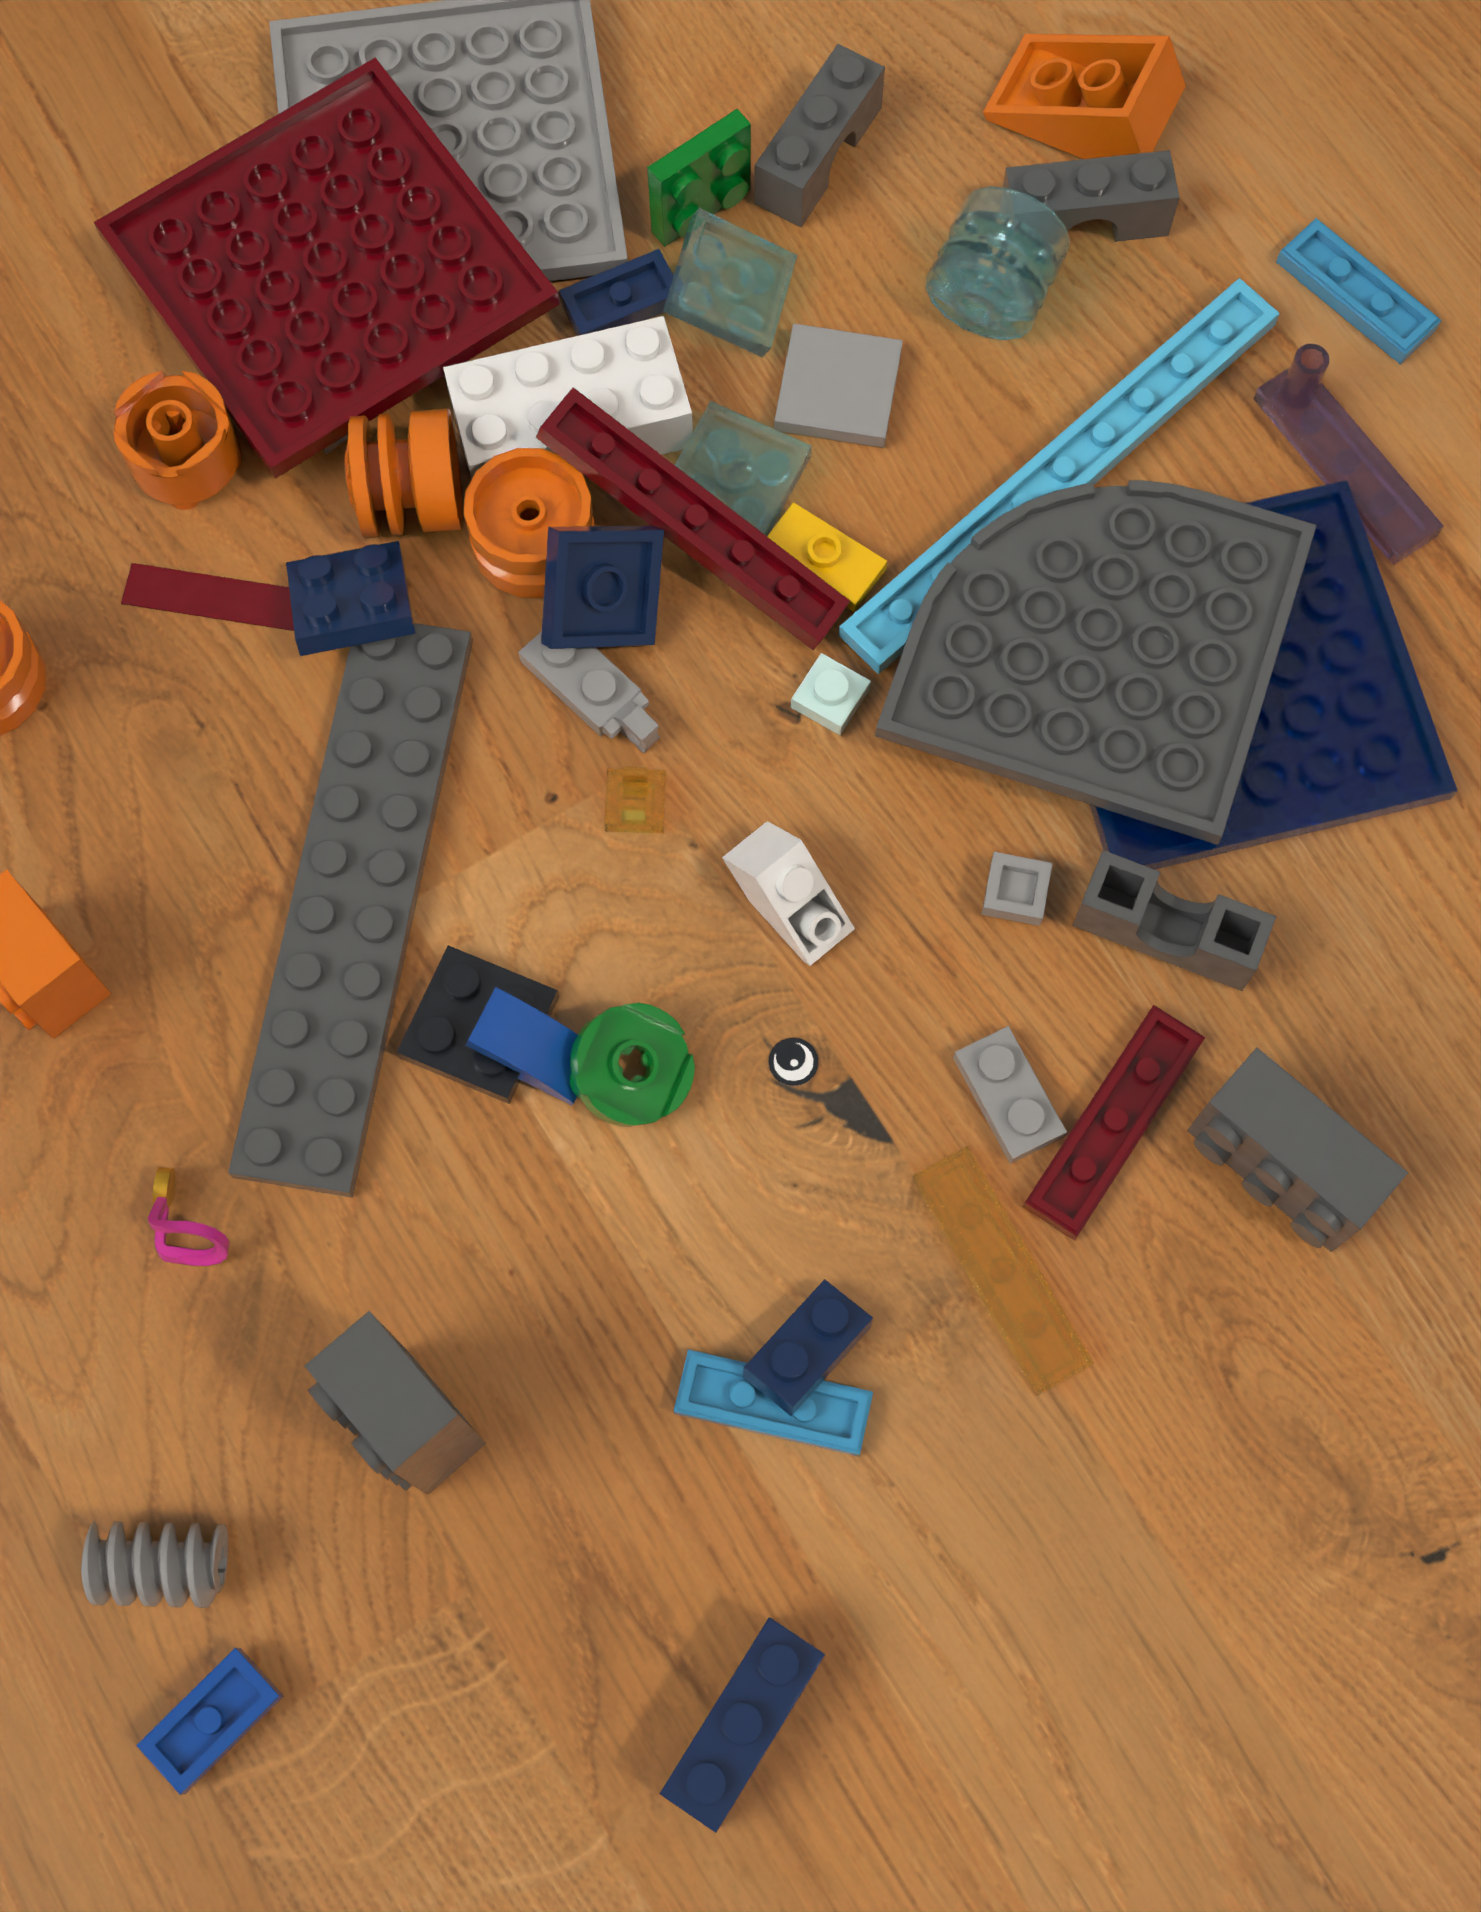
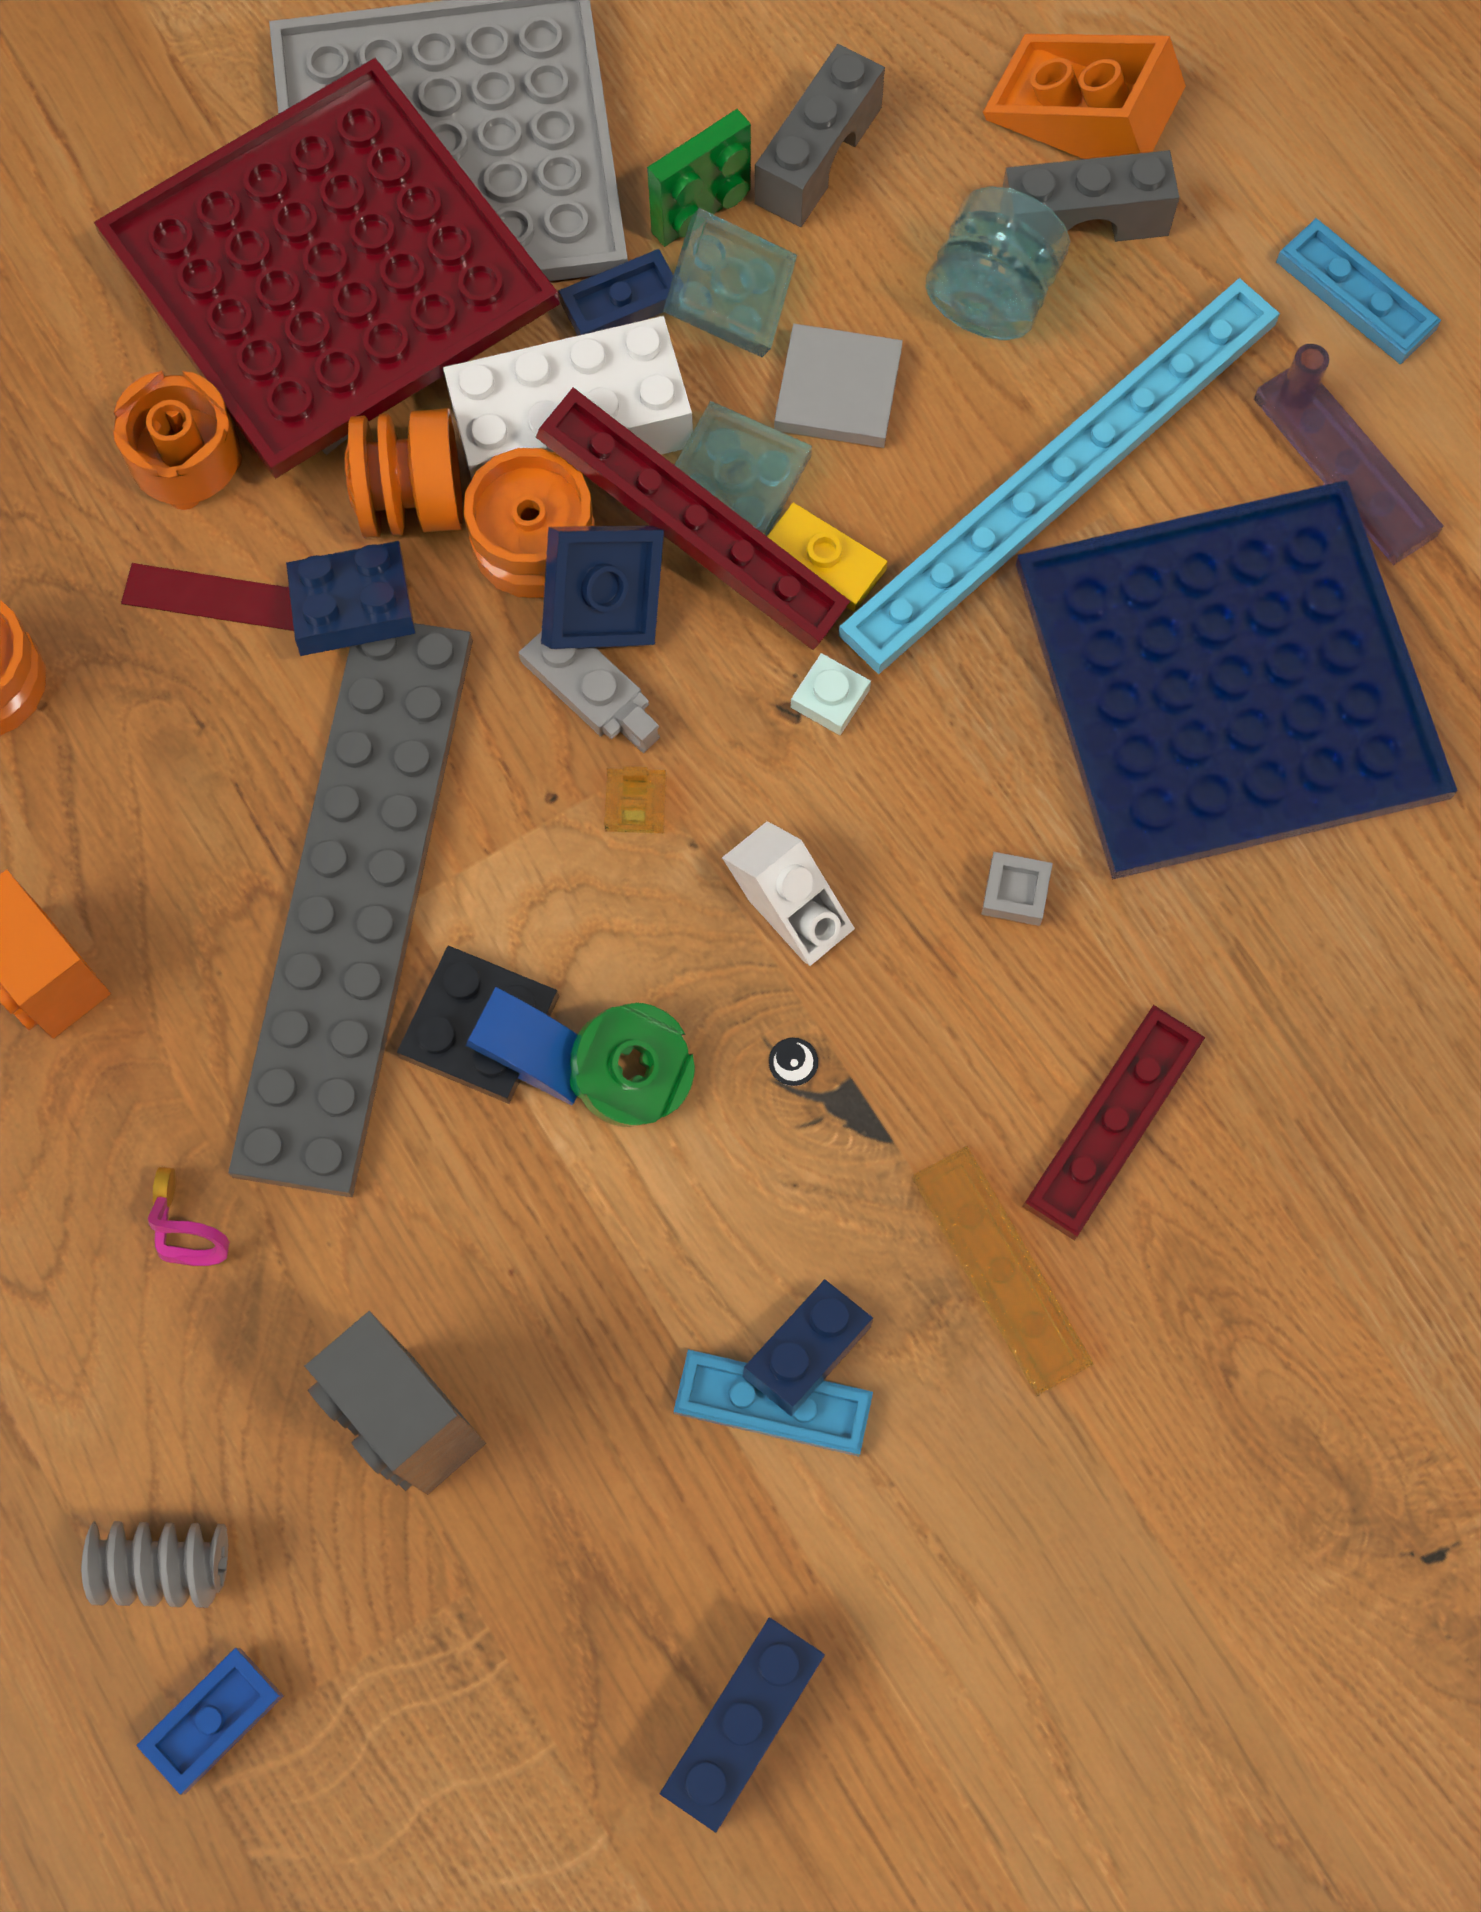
(1009, 1094): light grey plate -> none
(1106, 648): dark grey plate -> none
(1209, 939): dark grey arch -> none
(1295, 1152): dark grey brick -> none

